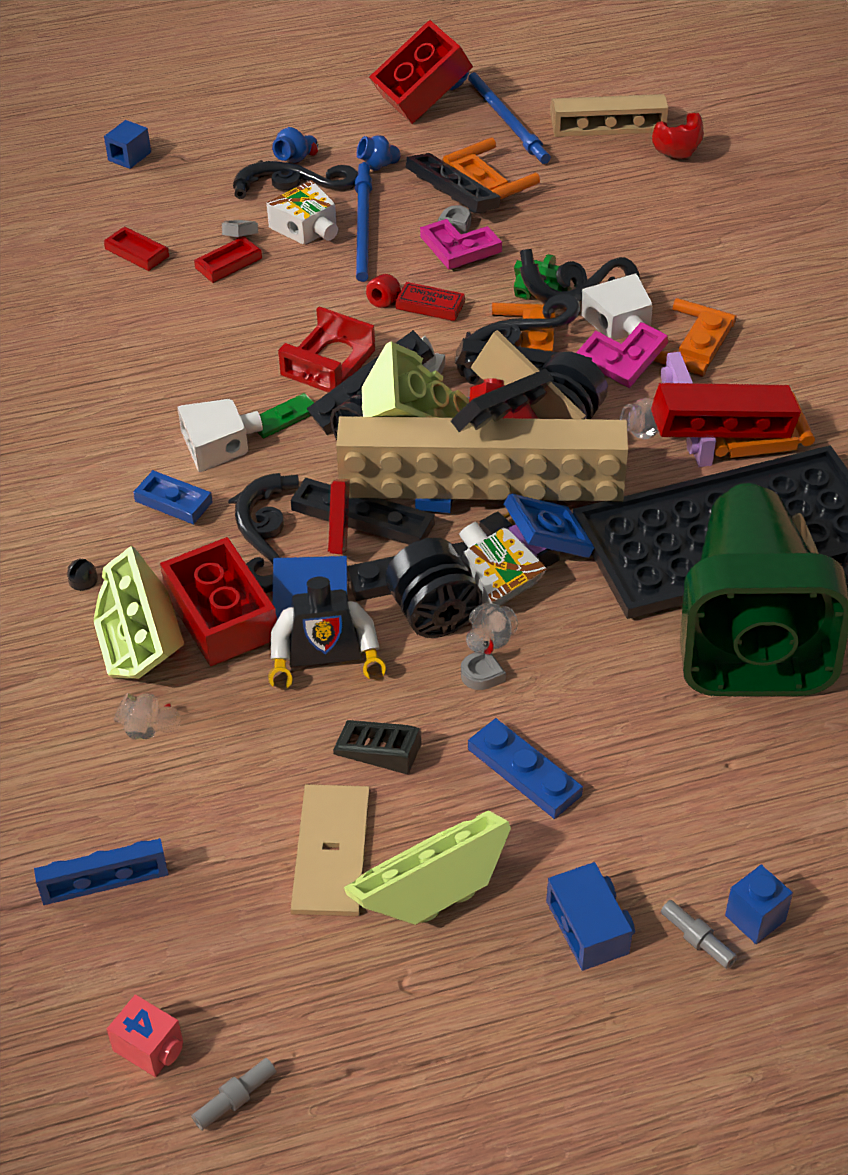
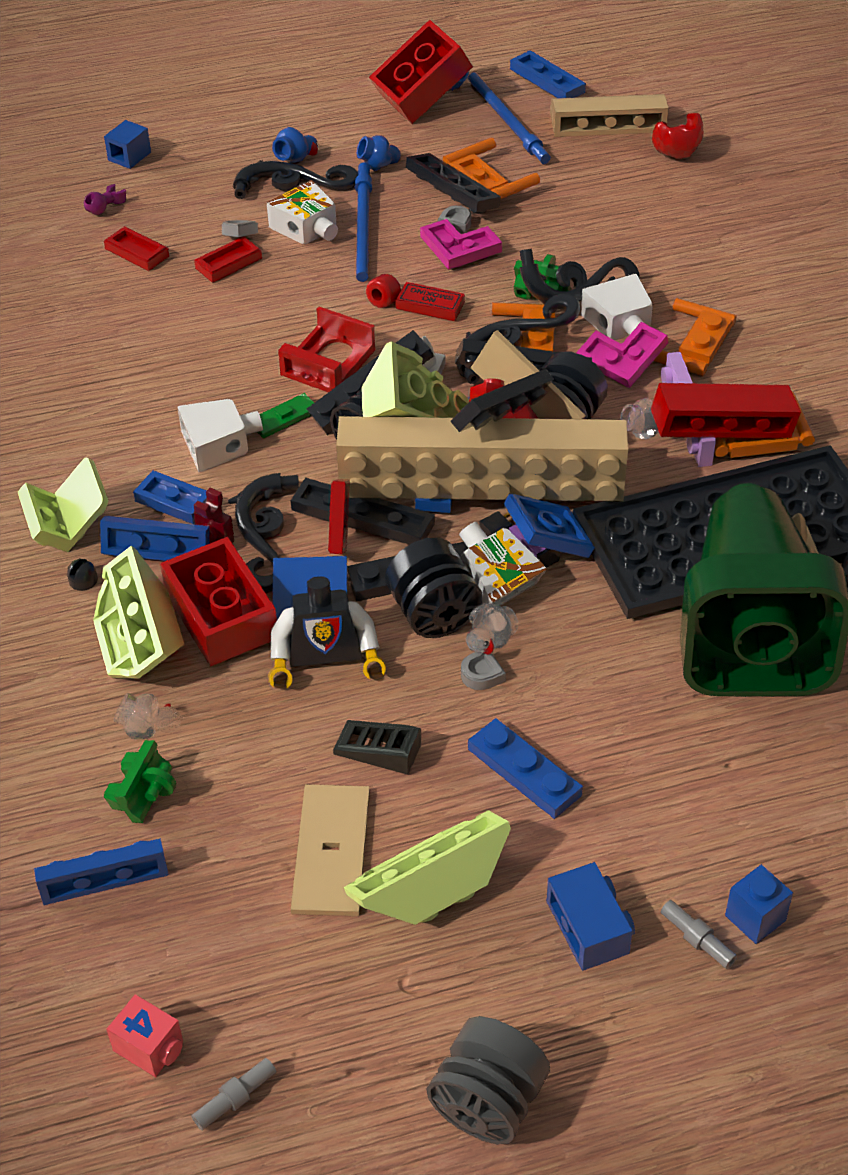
(67, 514): none -> yellowish green bracket
(97, 202): none -> magenta arm
(144, 780): none -> green hips
(151, 538): none -> blue plate
(211, 515): none -> dark red plate
(488, 1080): none -> dark grey wheel
(547, 75): none -> blue plate

